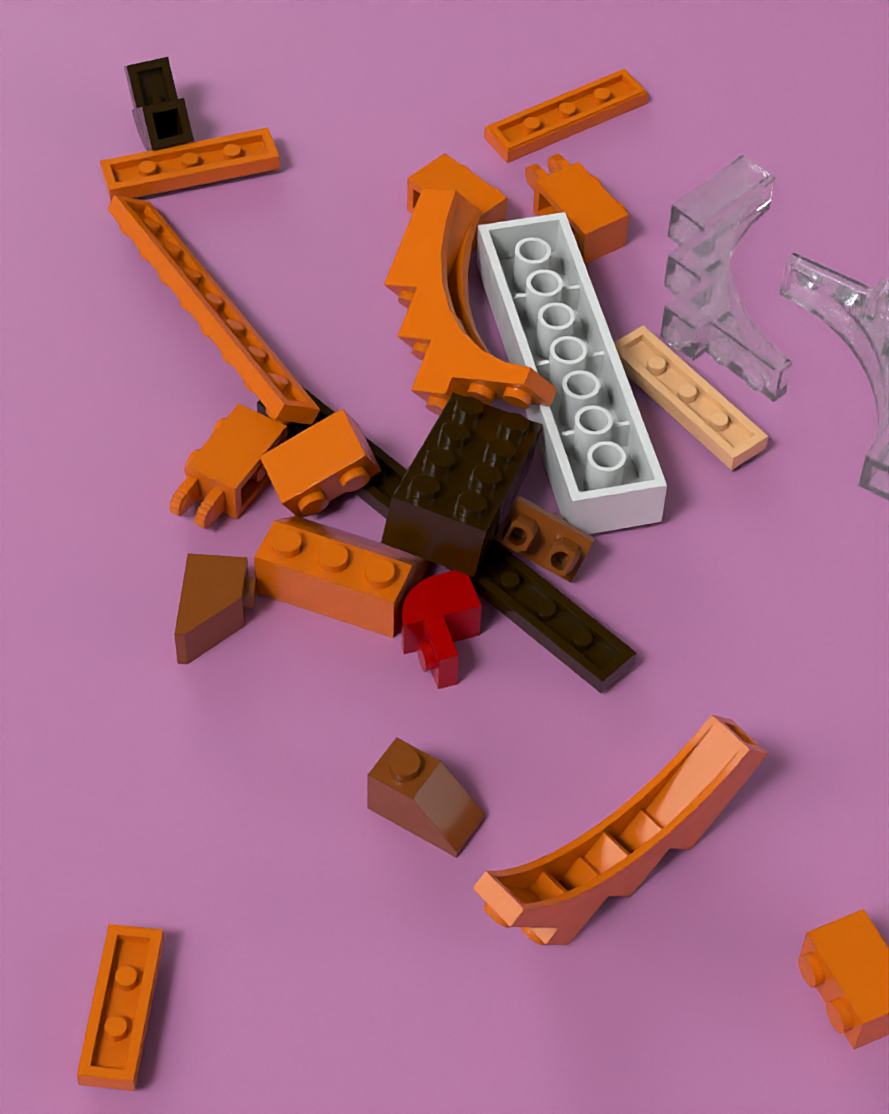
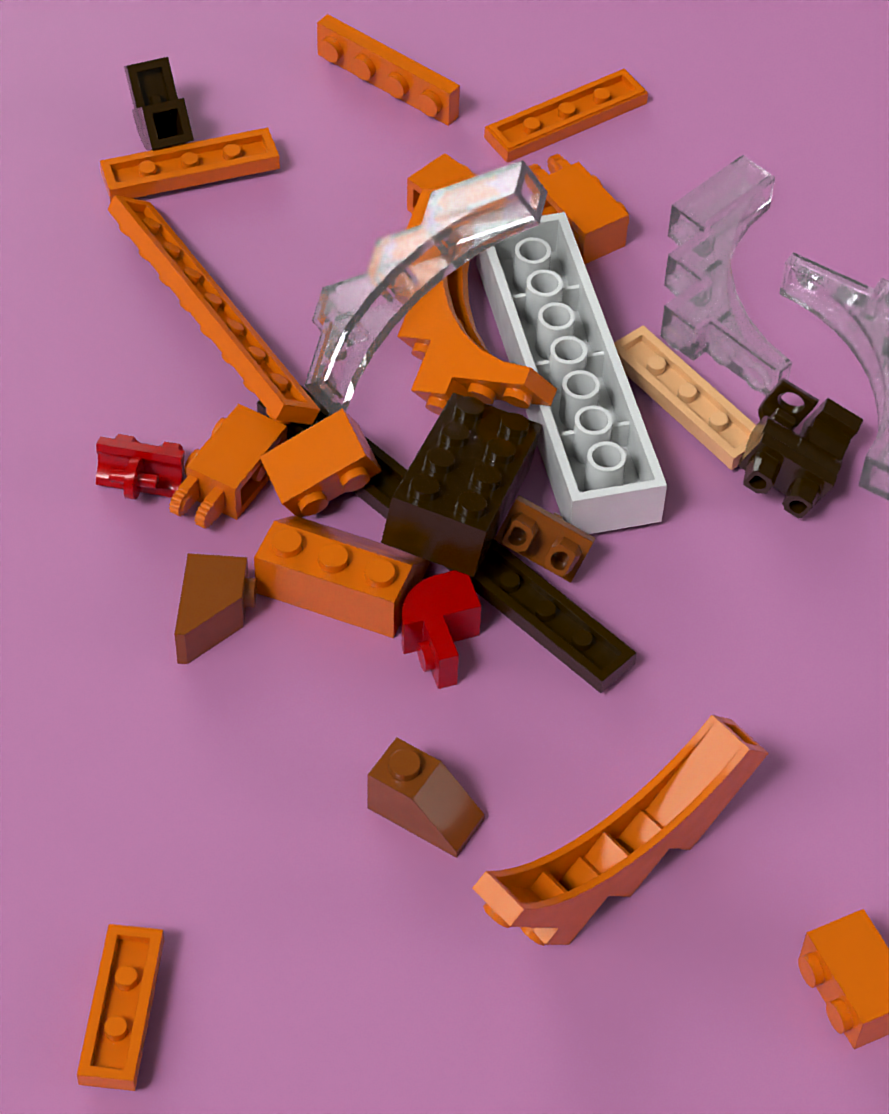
(139, 466): none -> red hips
(388, 69): none -> orange plate
(406, 265): none -> clear arch
(794, 463): none -> dark brown hips

